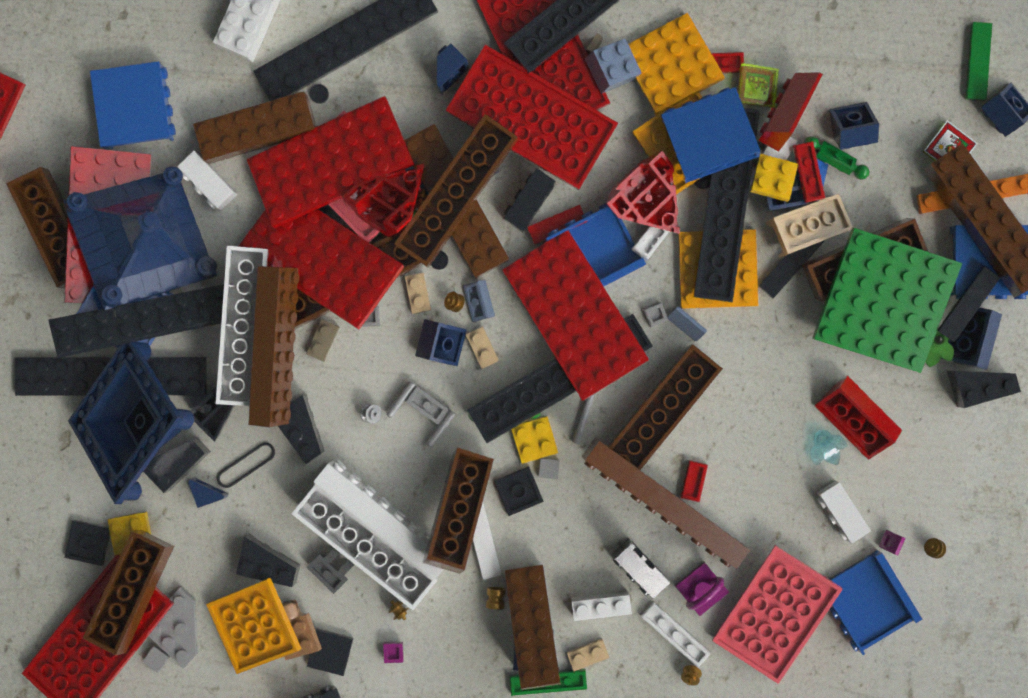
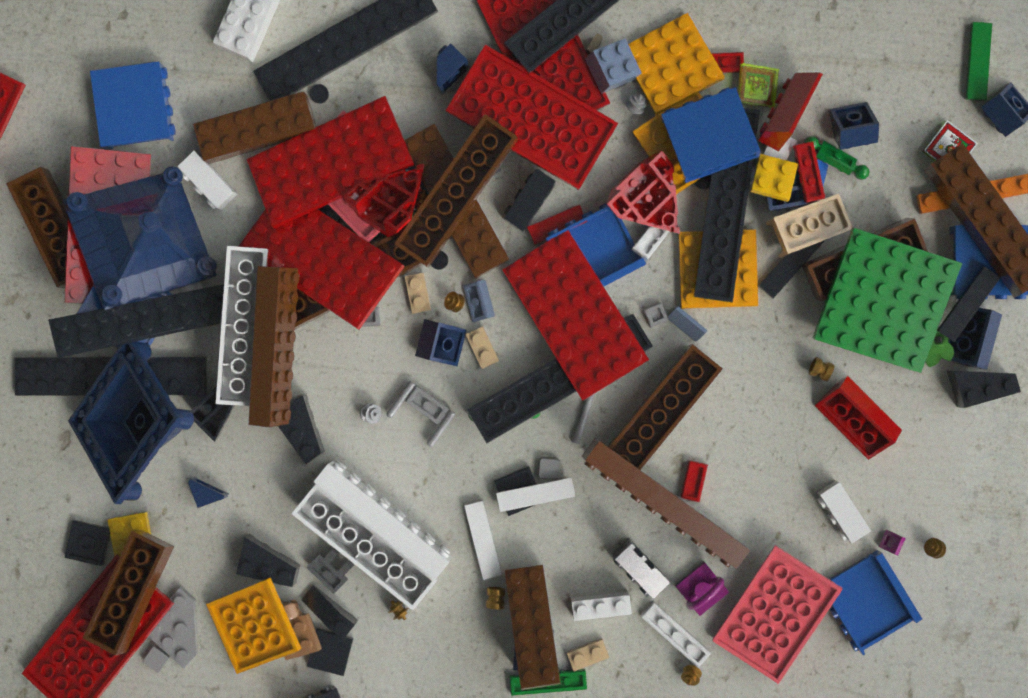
(172, 466): black wedge -> none
(251, 471): black piece -> none
(323, 340): dark tan plate -> none
(329, 612): none -> black slope
(393, 652): magenta plate -> none
(458, 511): reddish brown brick -> none
(534, 439): yellow plate -> none
(535, 494): none -> white tile
(636, 104): none -> light grey wheel
(823, 370): none -> pearl gold wheel
(829, 449): clear light blue plate -> none

